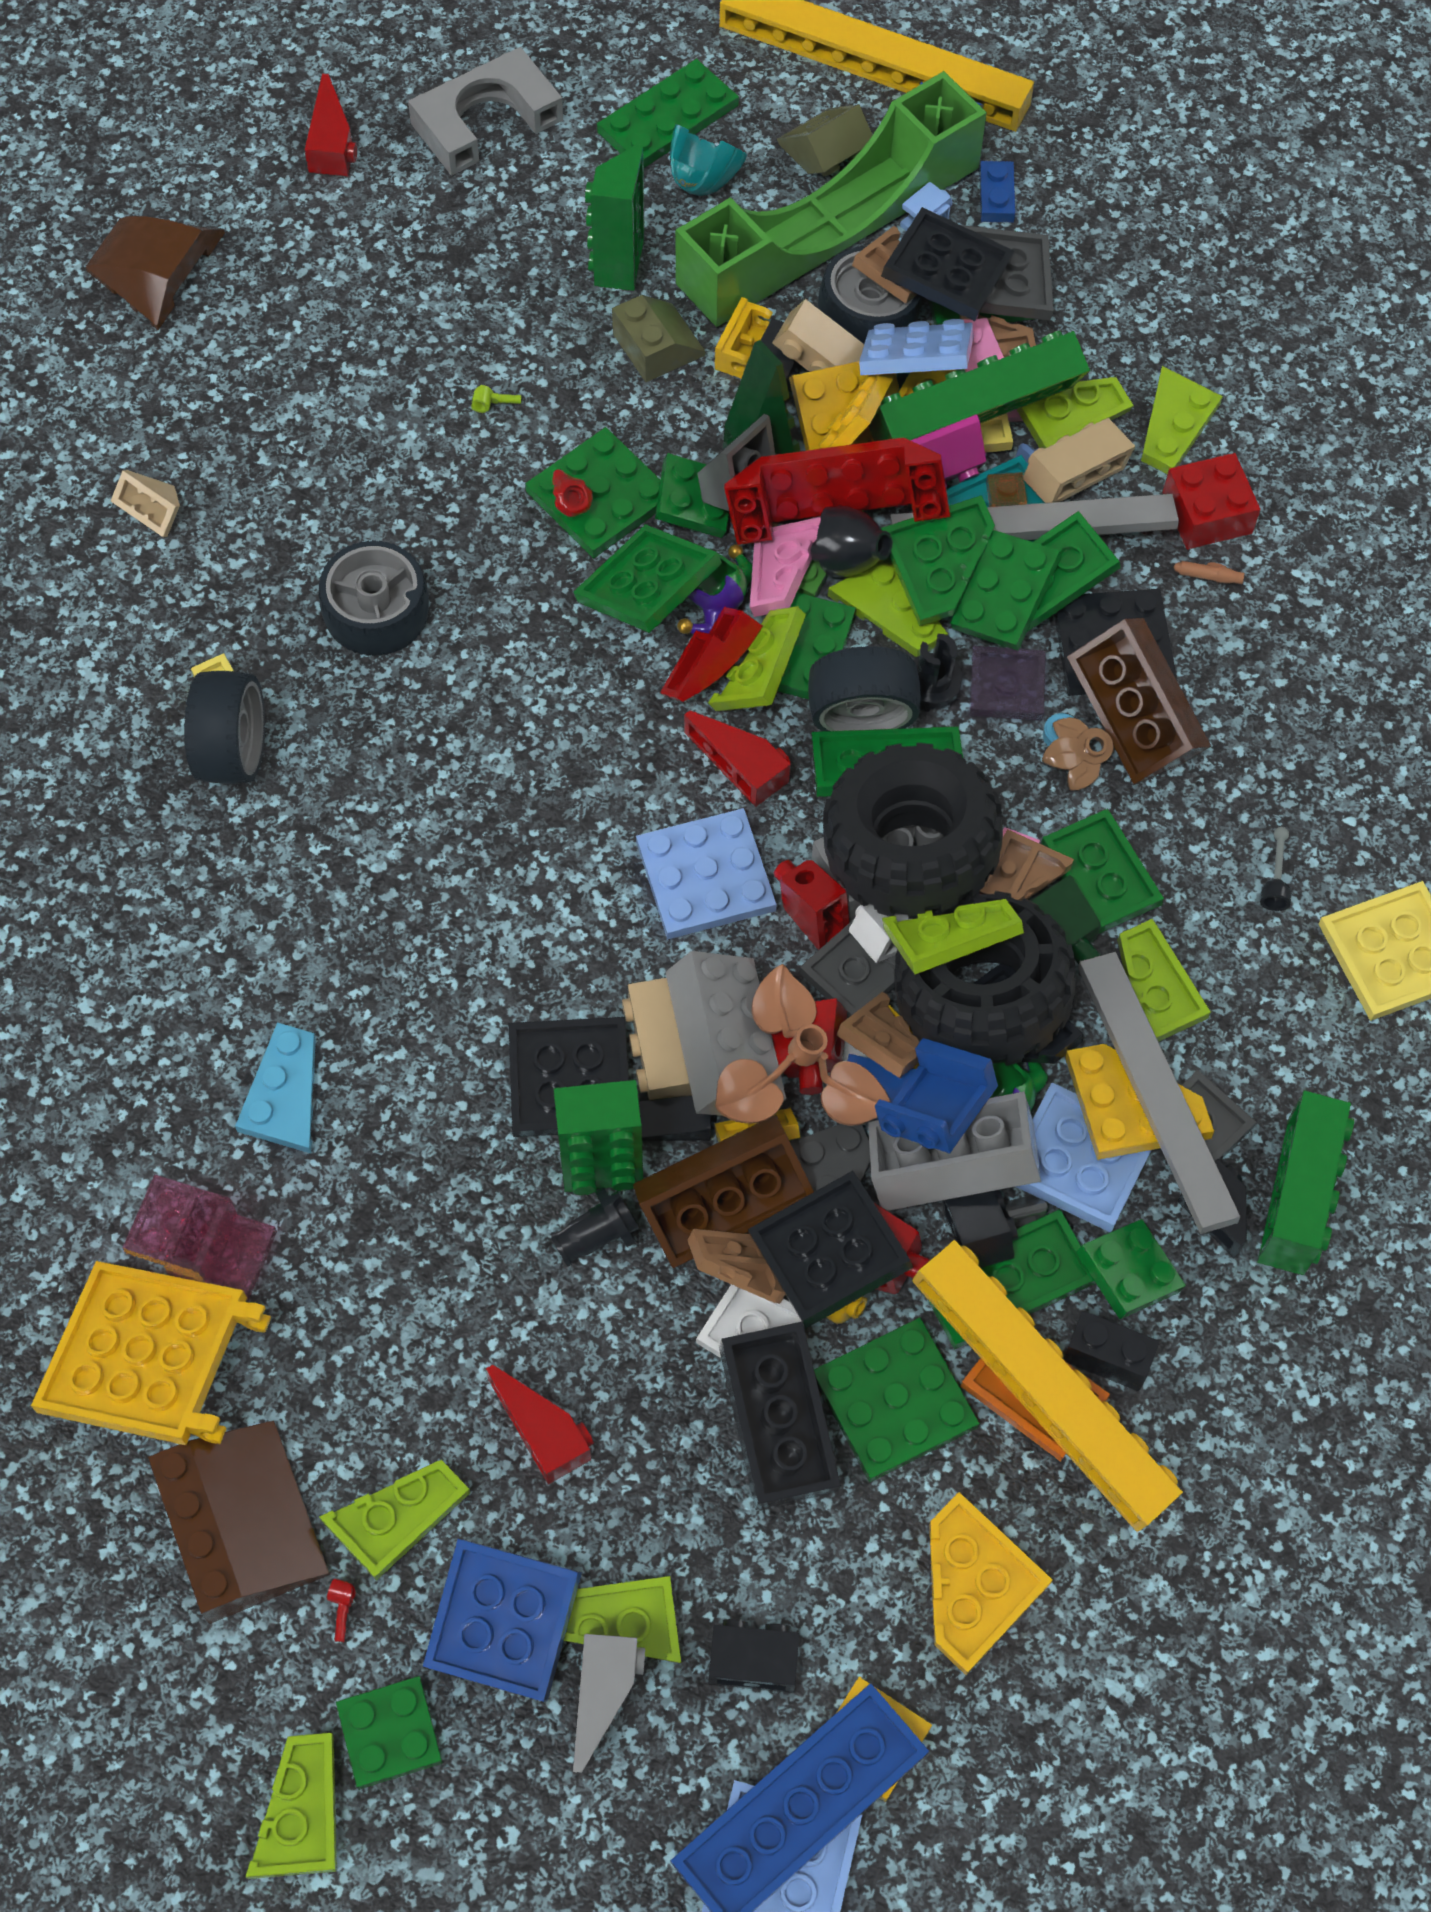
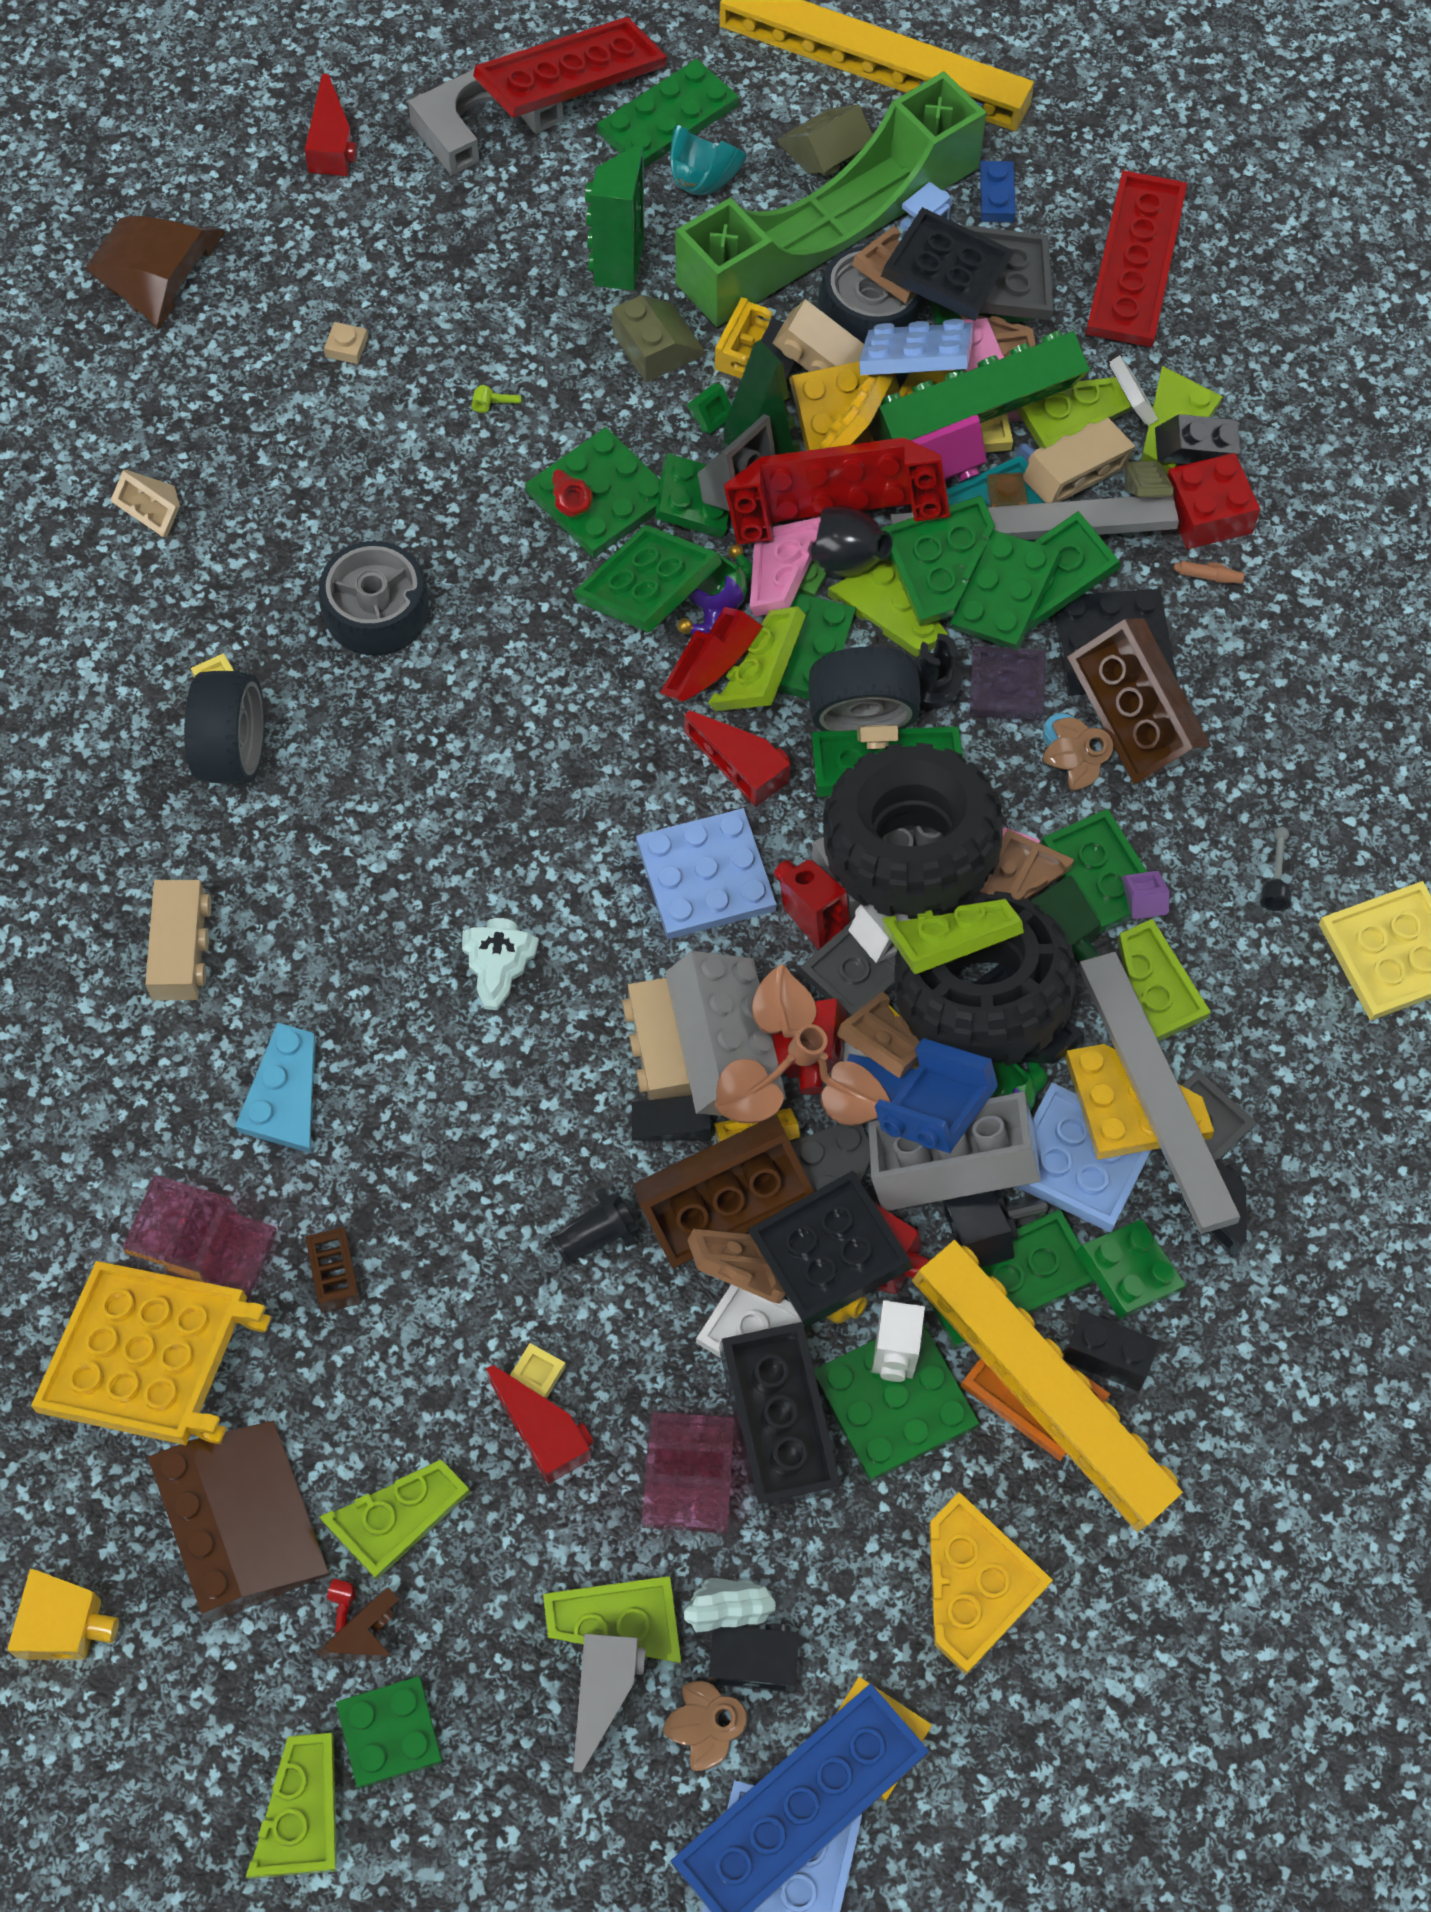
(58, 1620): none -> yellow torso
(177, 940): none -> tan brick
(341, 1297): none -> reddish brown slope
(346, 343): none -> tan plate
(354, 1638): none -> reddish brown slope
(497, 957): none -> light aqua rock
(502, 1620): blue plate -> none
(538, 1370): none -> light yellow plate
(559, 1056): black plate -> none
(569, 66): none -> red plate
(599, 1136): green brick -> none
(688, 1473): none -> clear pink bracket
(699, 1724): none -> medium nougat plate
(710, 408): none -> green tile
(728, 1604): none -> light aqua rock
(877, 735): none -> tan plate
(898, 1341): none -> white brick
(1133, 391): none -> white tile
(1136, 259): none -> red plate
(1146, 894): none -> medium lavender slope
(1147, 479): none -> olive slope
(1196, 438): none -> black brick
(1305, 1183): green brick -> none

